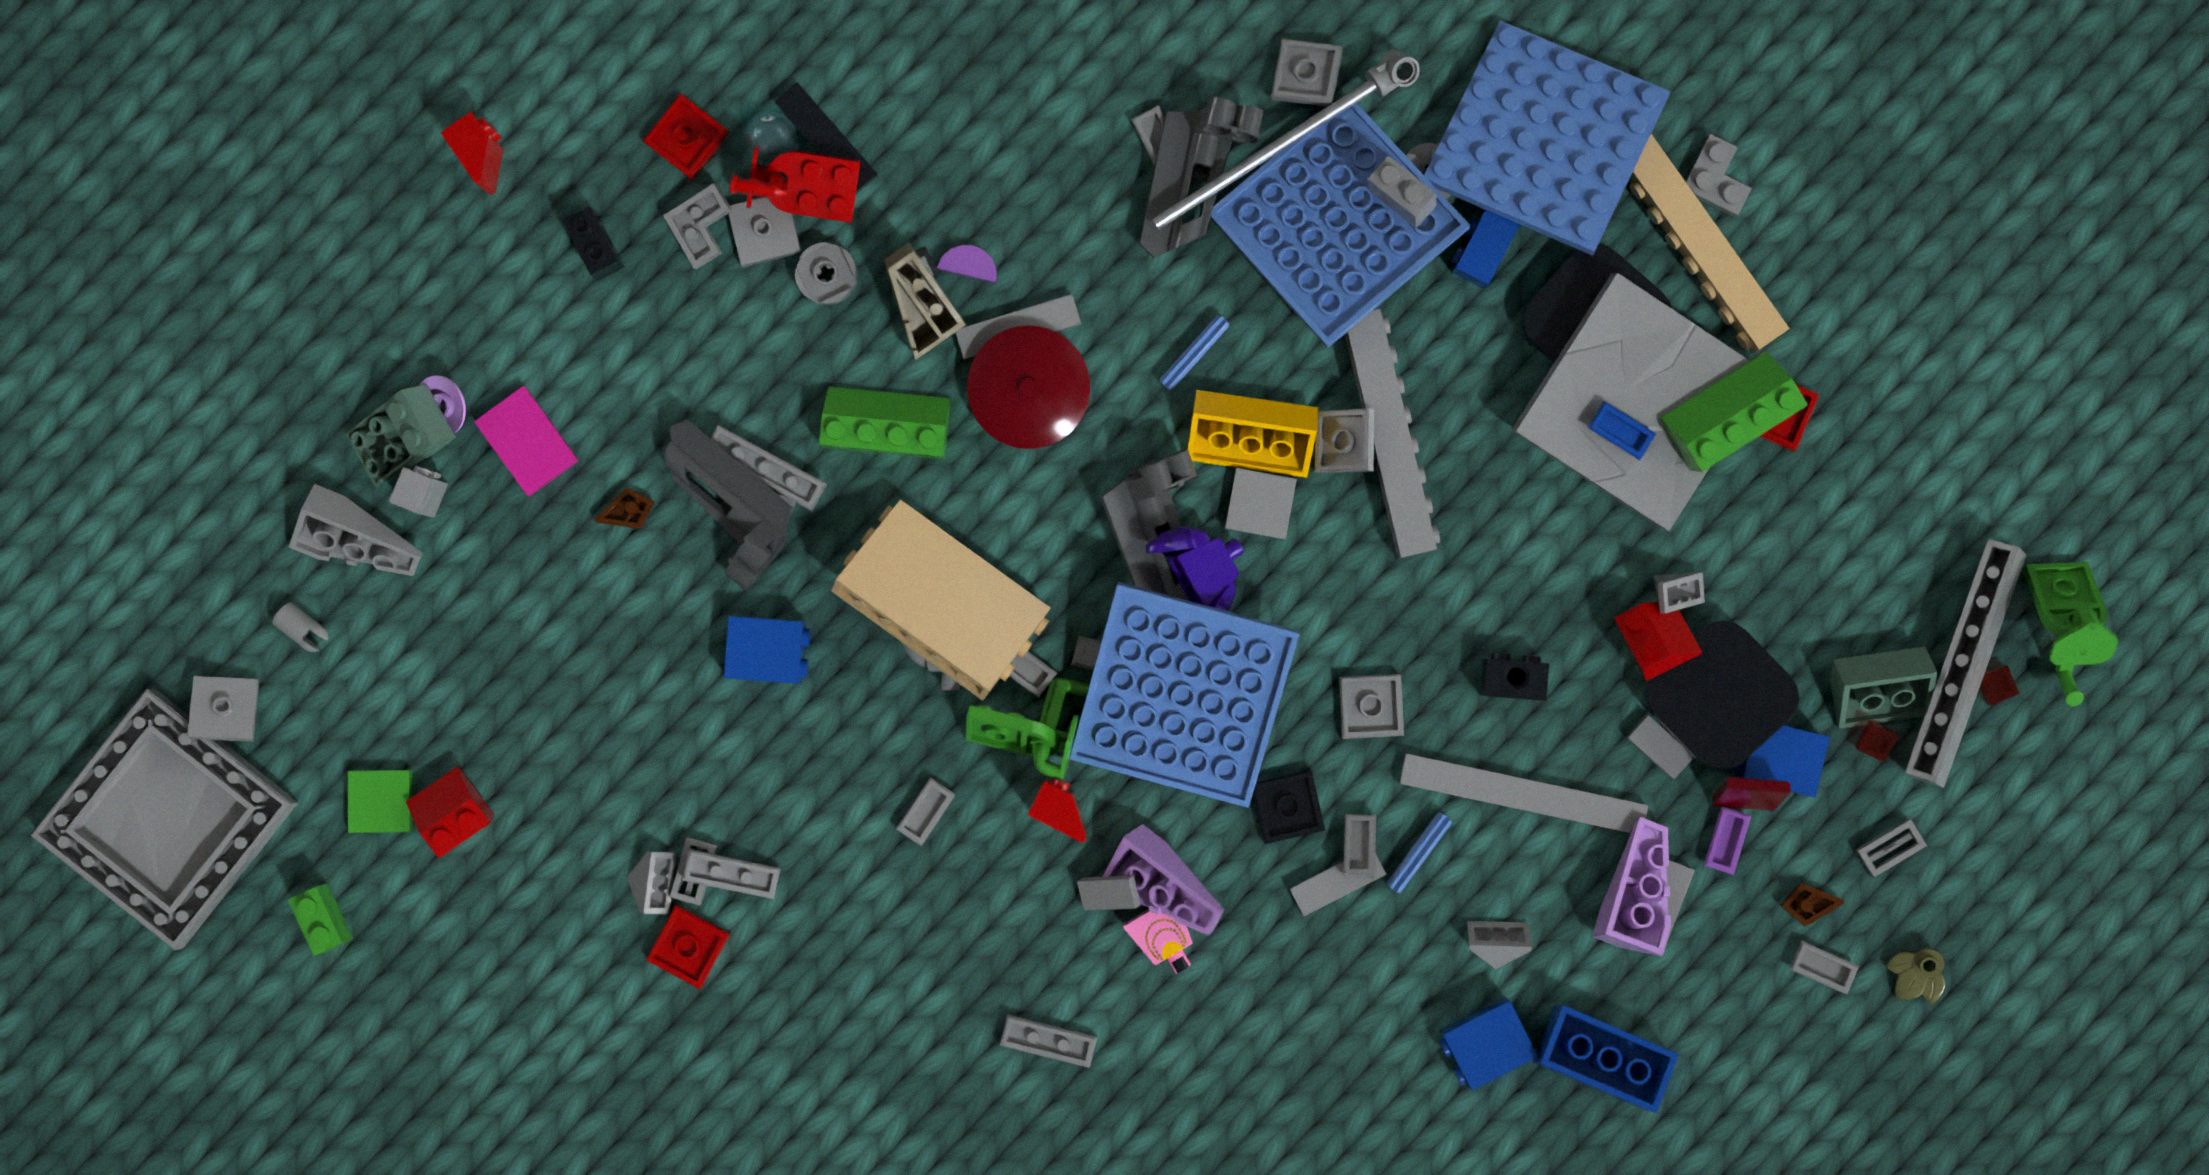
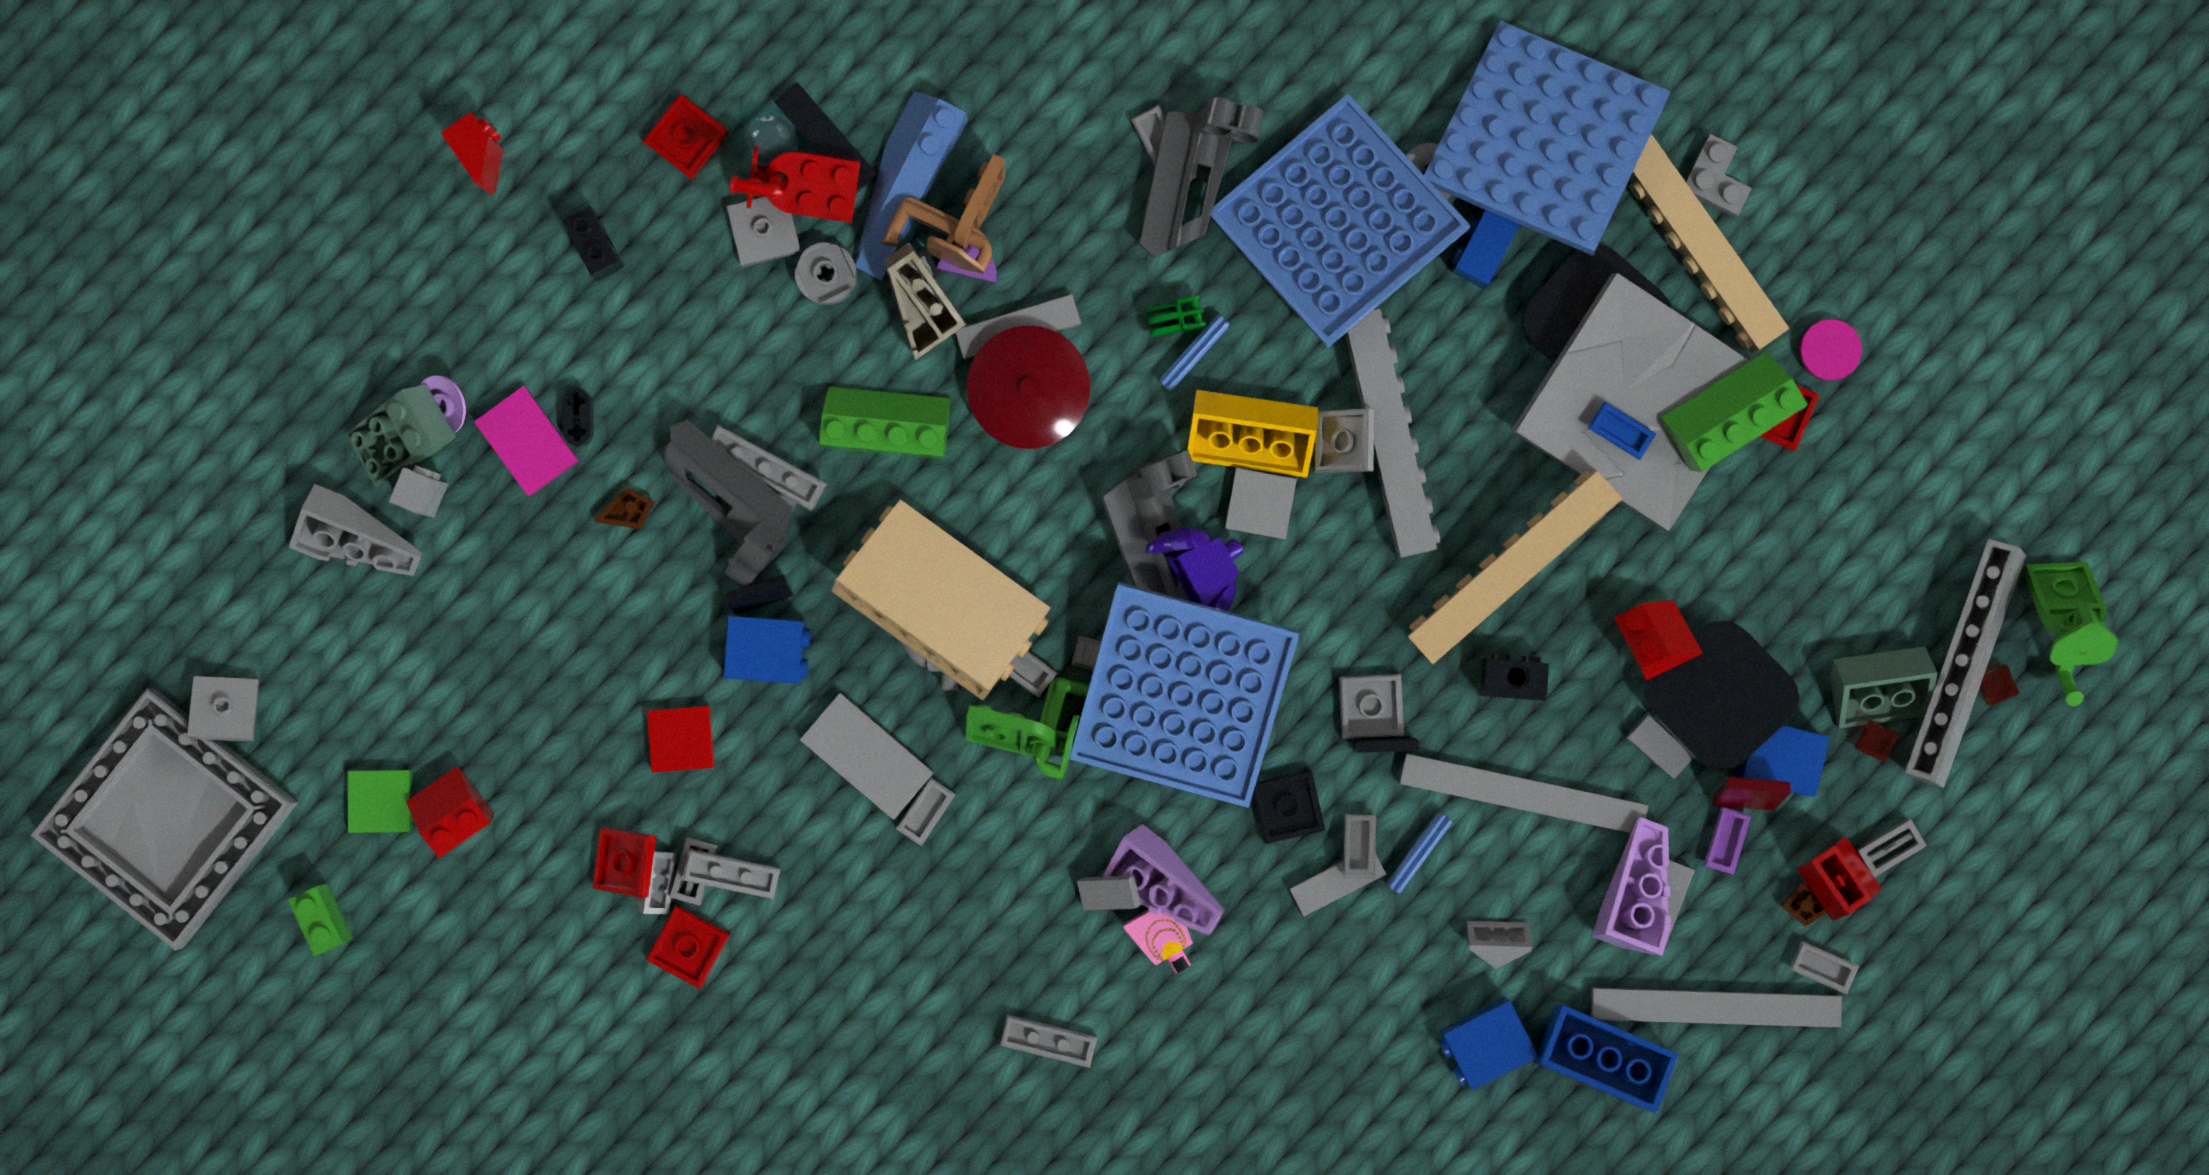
(296, 624): light grey piece -> none
(570, 417): none -> black beam
(624, 862): none -> red tile
(680, 739): none -> red tile
(691, 222): light grey plate -> none
(759, 594): none -> black tile
(867, 756): none -> light grey tile
(908, 169): none -> medium blue wedge
(960, 232): none -> medium nougat plate
(1059, 809): red slope -> none
(1175, 316): none -> green arm
(1306, 72): light grey tile -> none
(1380, 80): flat silver piece -> none
(1386, 745): none -> black tile
(1402, 192): light grey brick -> none
(1514, 566): none -> tan brick
(1679, 591): light grey slope -> none
(1716, 1007): none -> light grey tile
(1830, 350): none -> dark pink tile
(1839, 879): none -> red slope
(1914, 978): olive plate -> none

